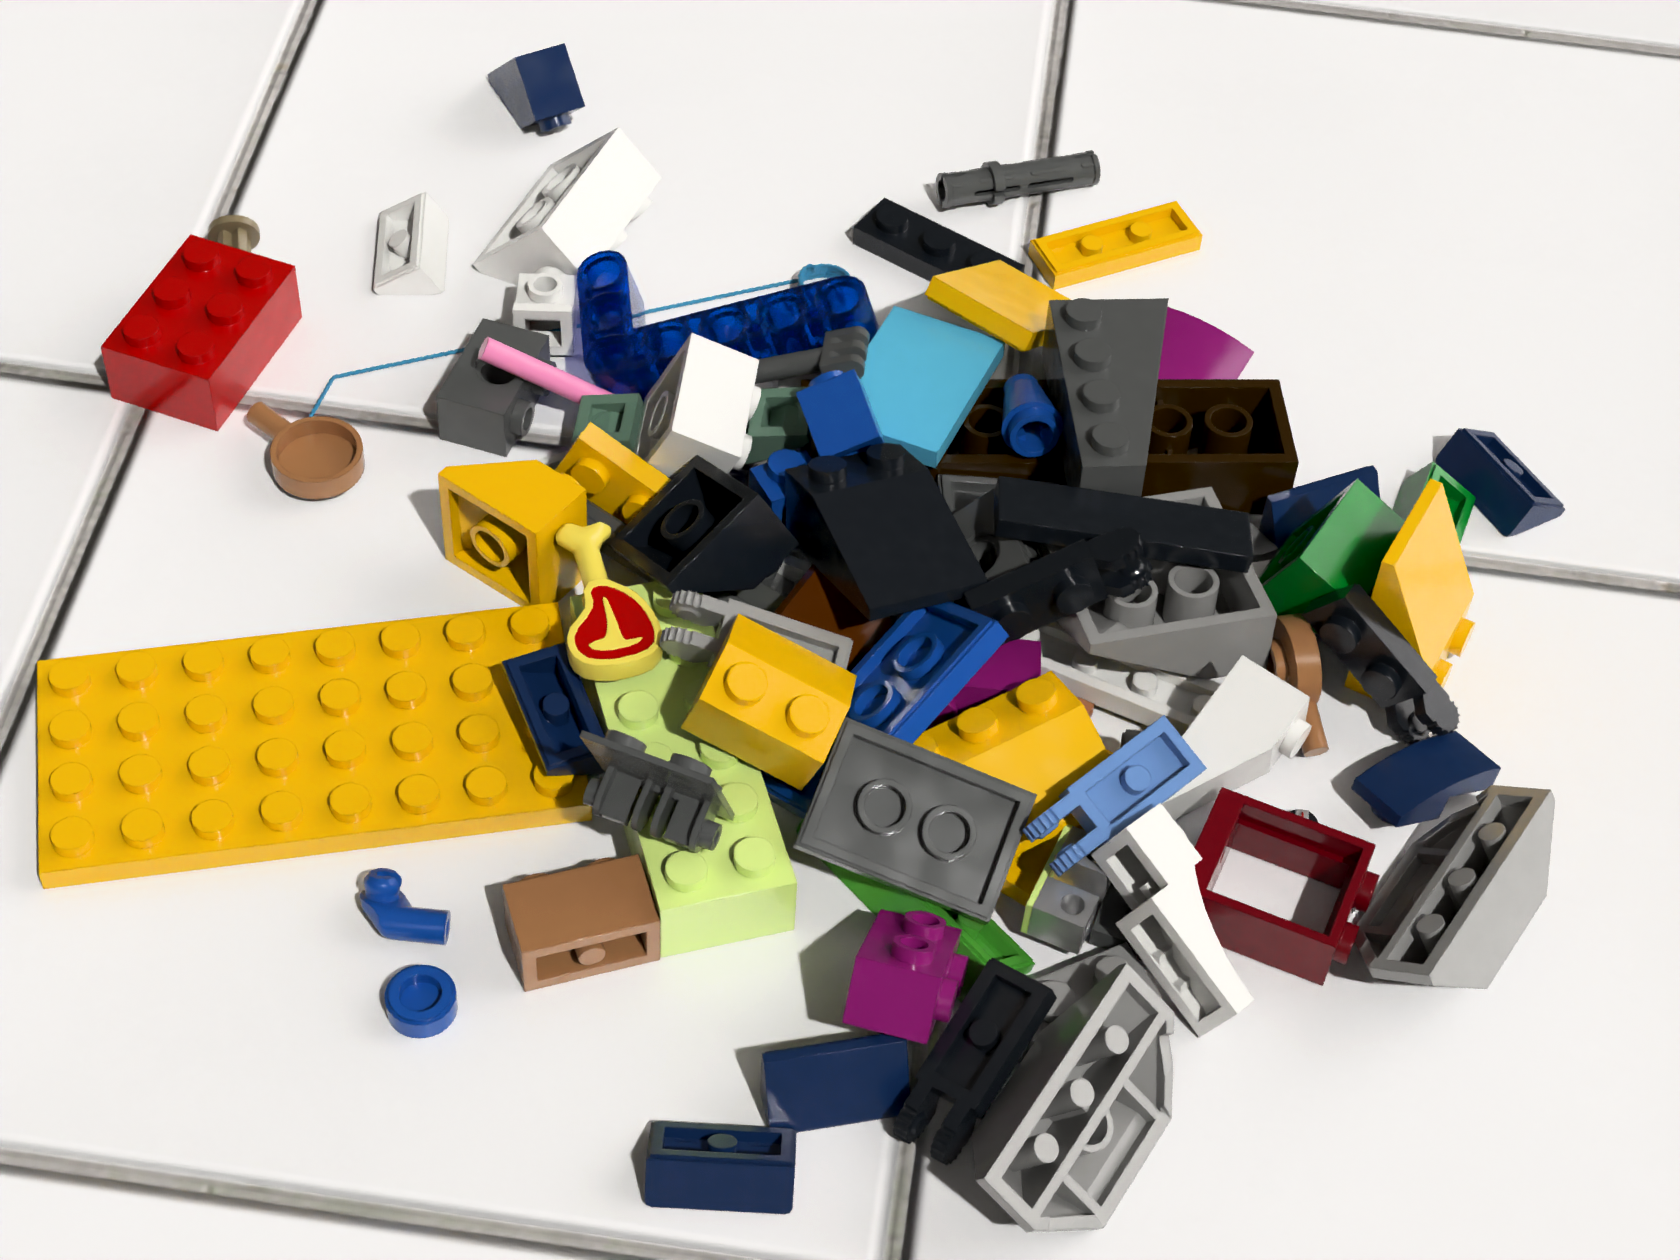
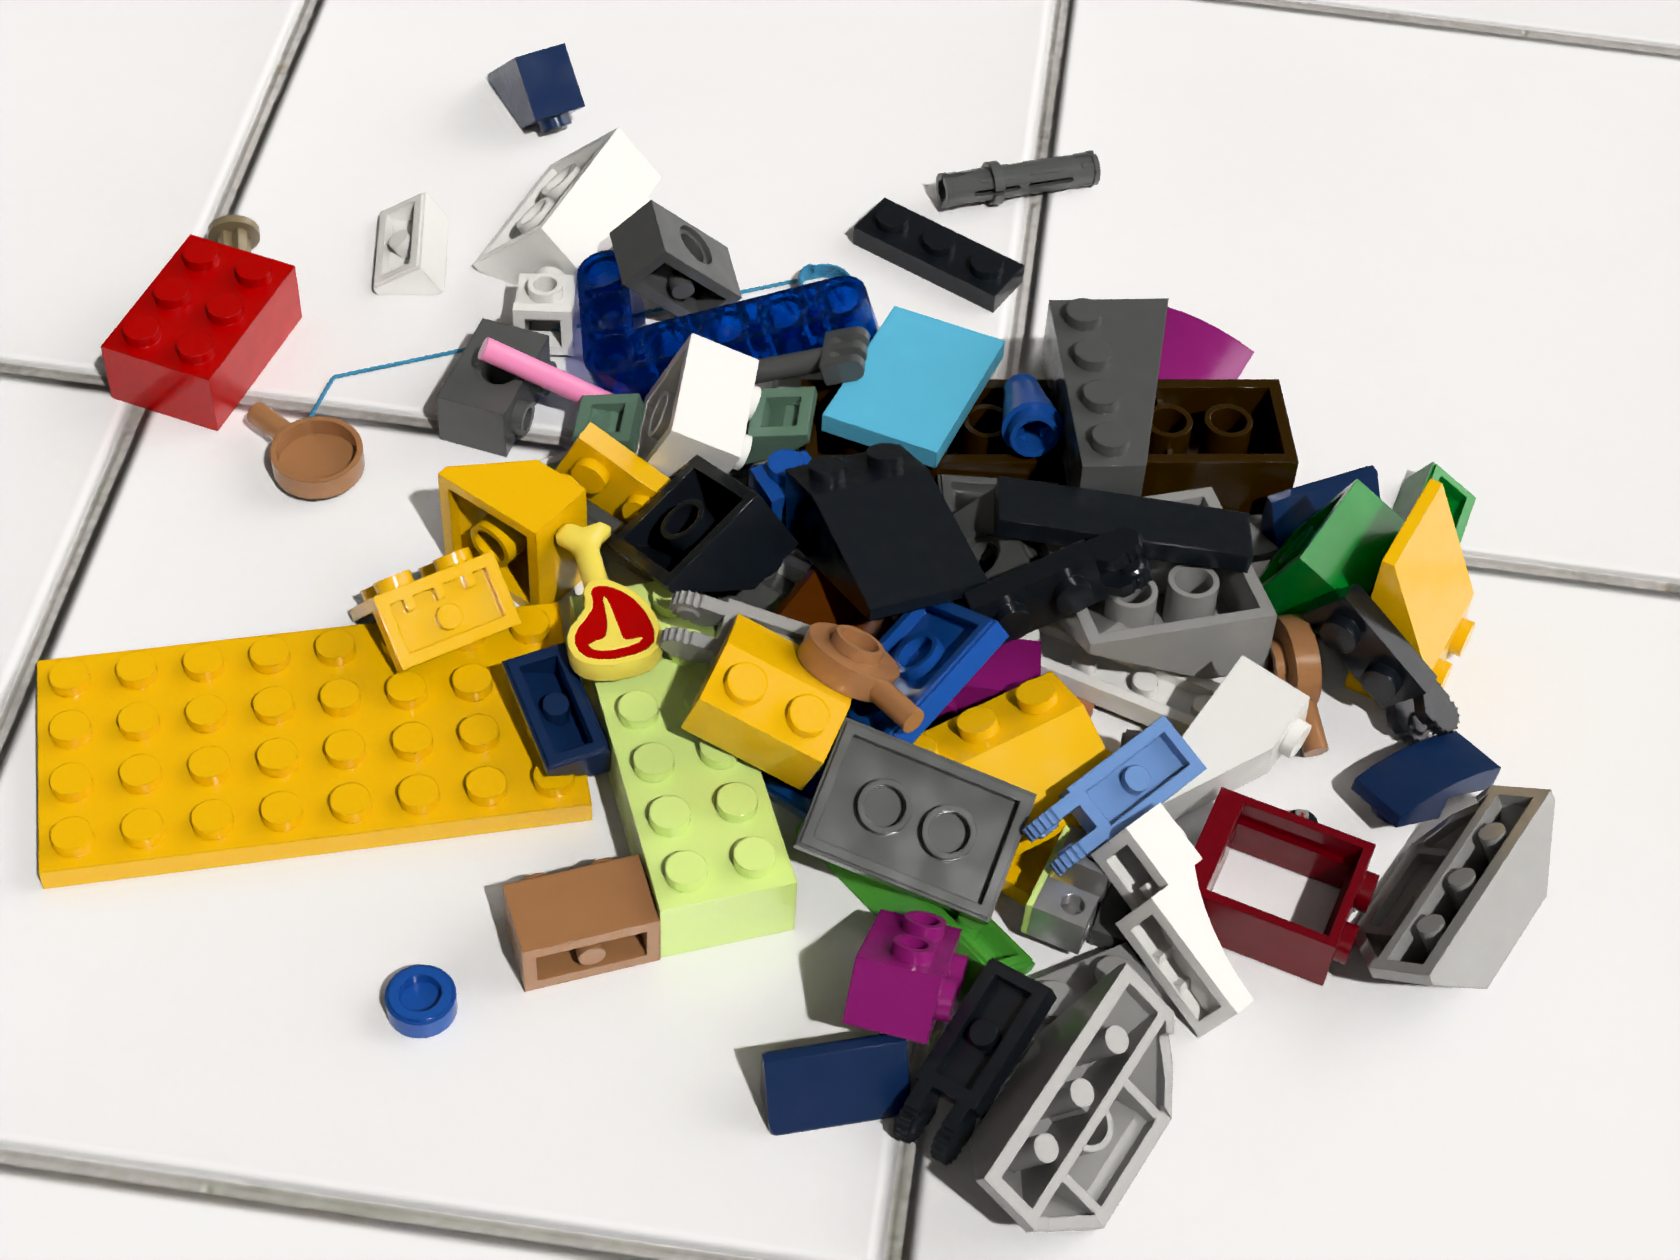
(394, 914): blue arm -> none
(444, 610): none -> yellow bracket
(636, 780): dark grey hinge -> none
(673, 262): none -> dark grey brick
(720, 1167): dark blue slope -> none
(839, 414): blue brick -> none
(857, 668): none -> medium nougat piece
(997, 301): yellow tile -> none
(1114, 245): yellow tile -> none
(1499, 480): dark blue slope -> none

